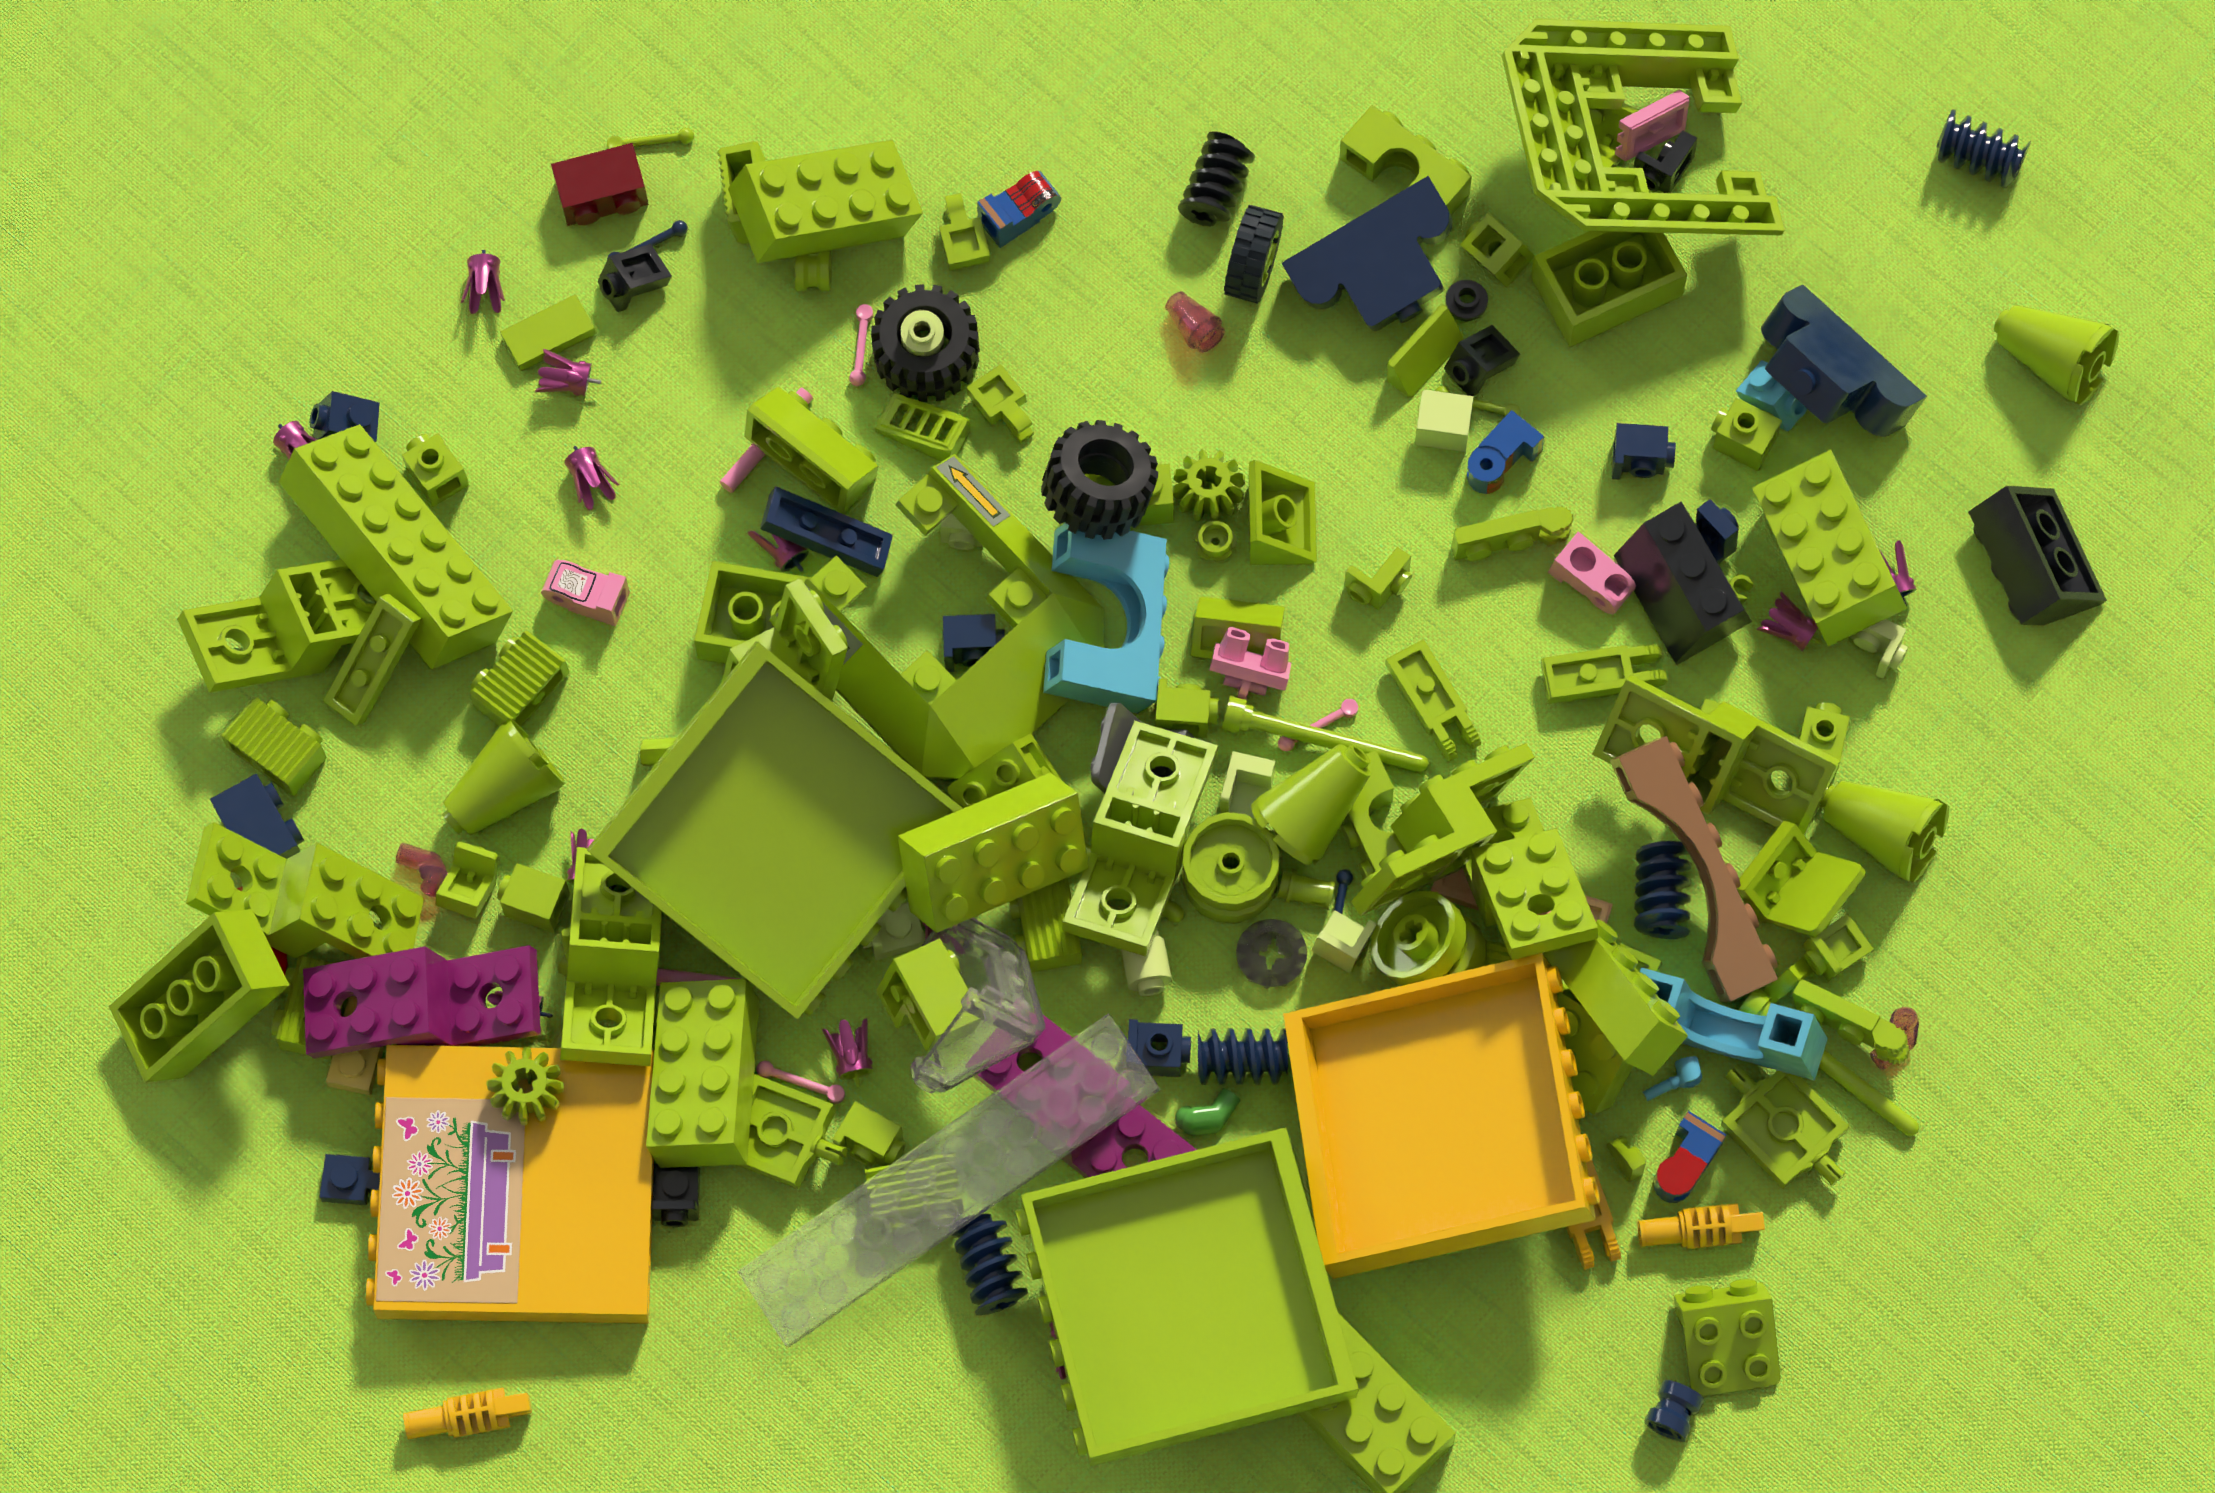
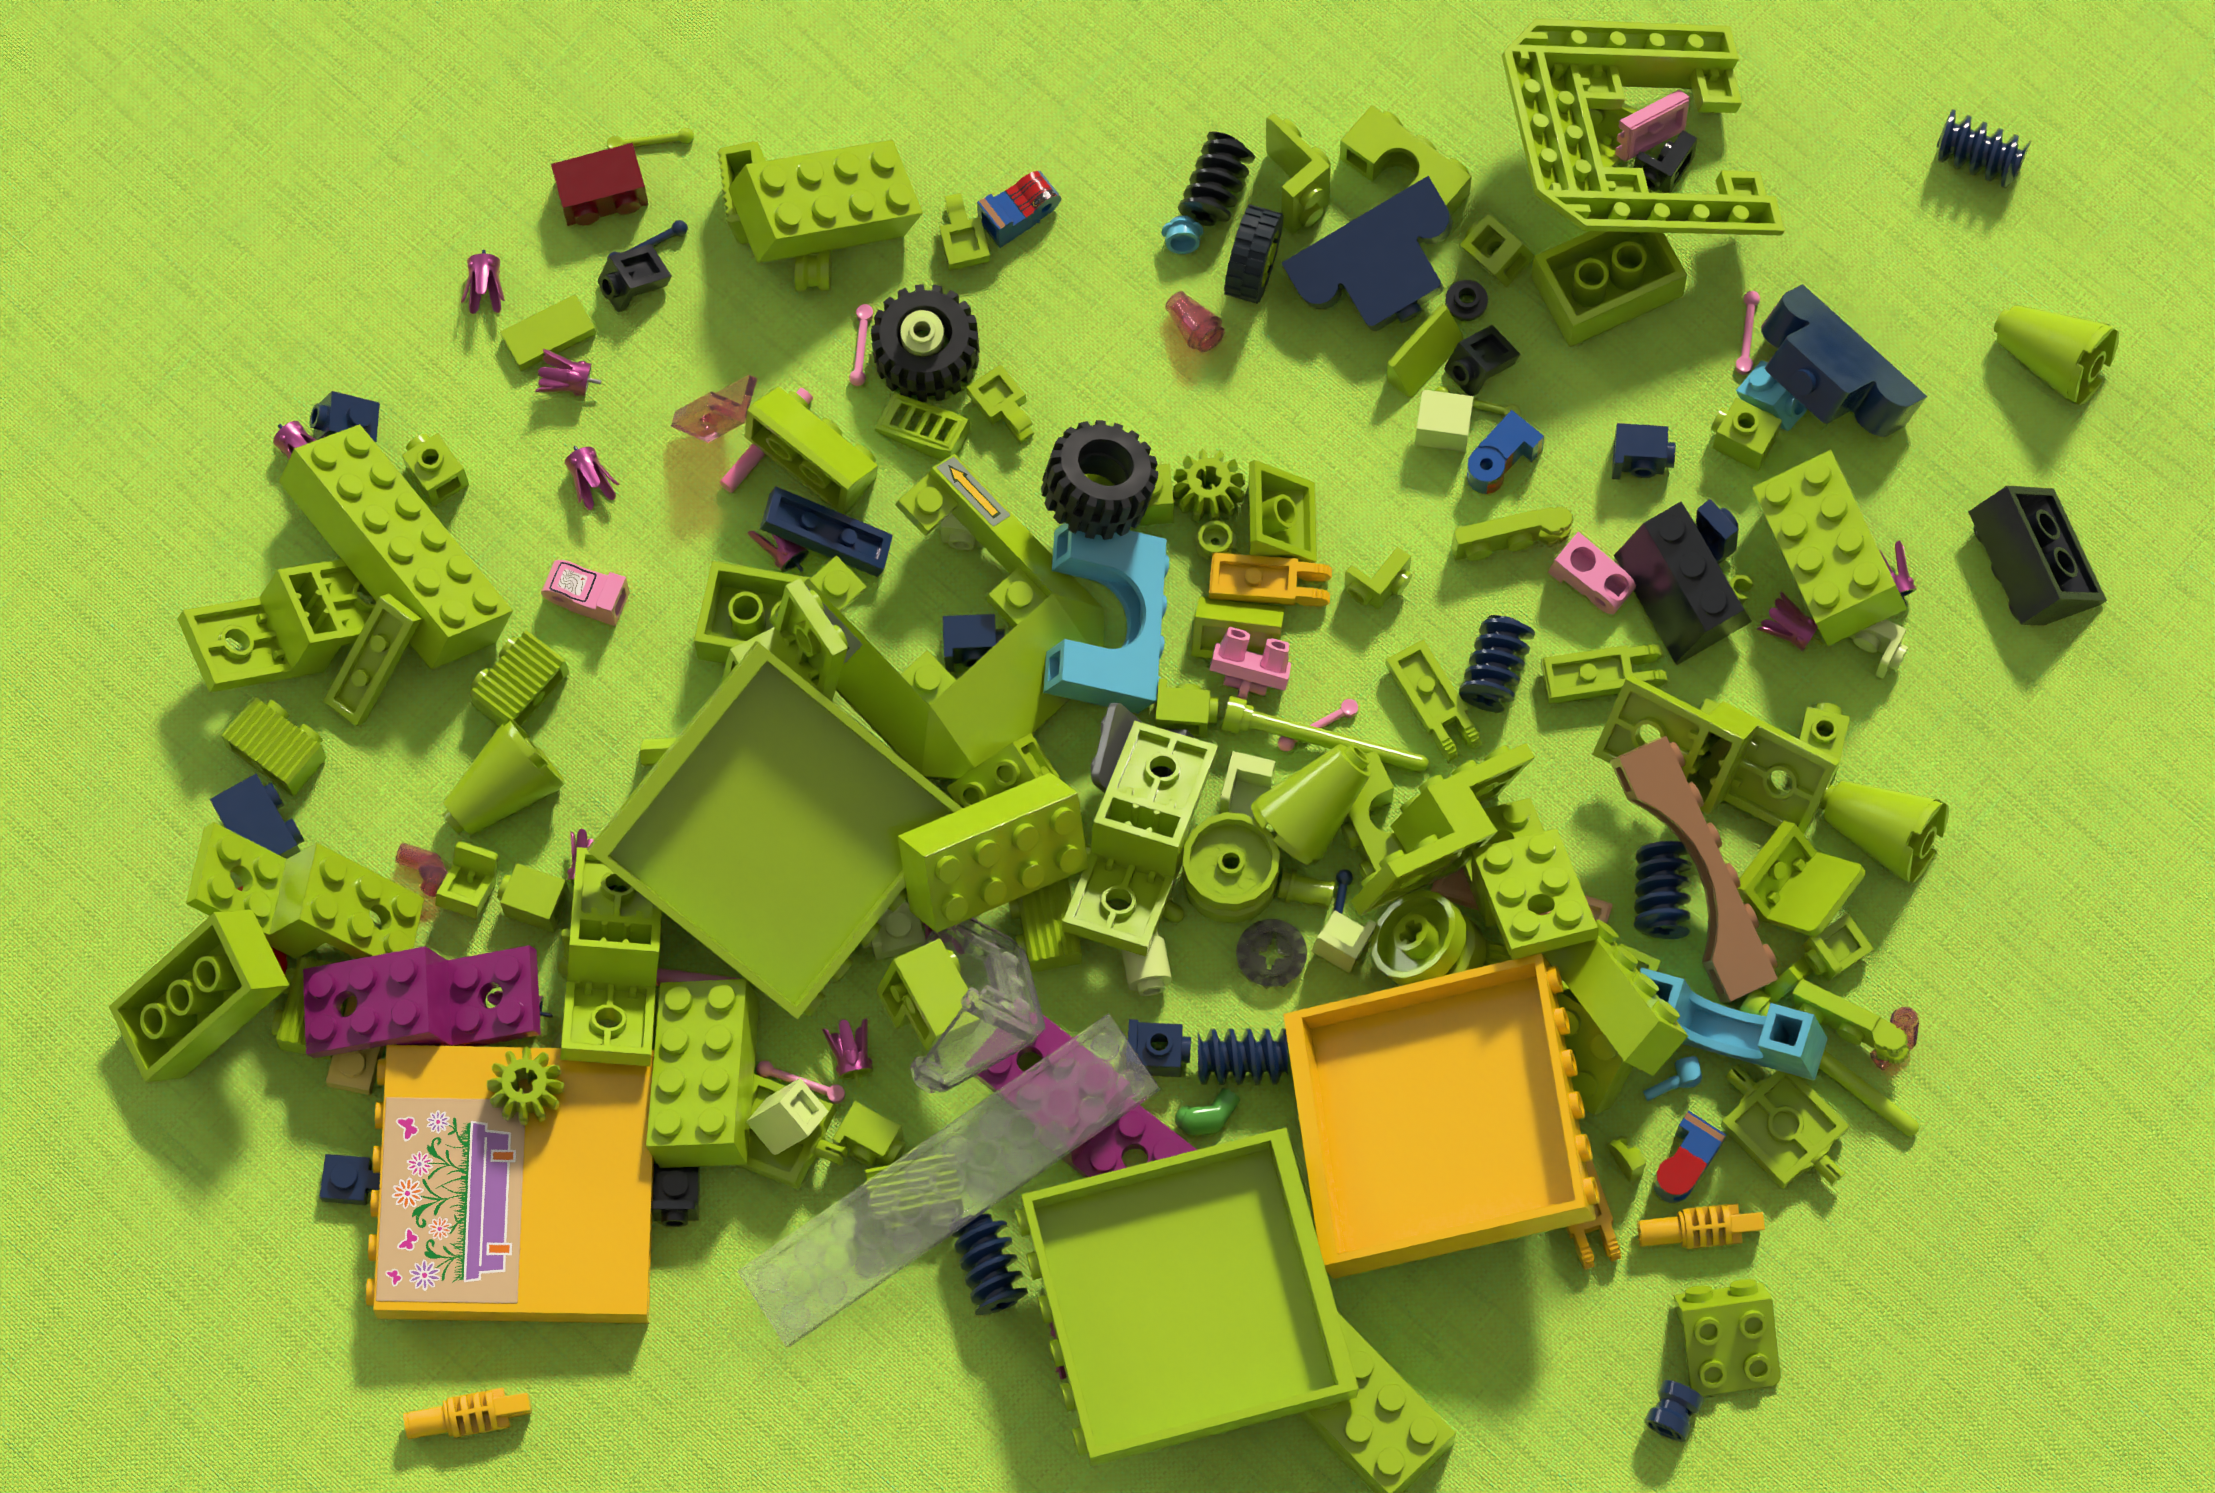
(716, 412): none -> panel
(787, 1116): none -> yellowish green panel
(1182, 235): none -> medium azure plate
(1266, 580): none -> yellow hinge
(1309, 170): none -> lime bracket
(1493, 661): none -> piece
(1744, 363): none -> bright pink hinge

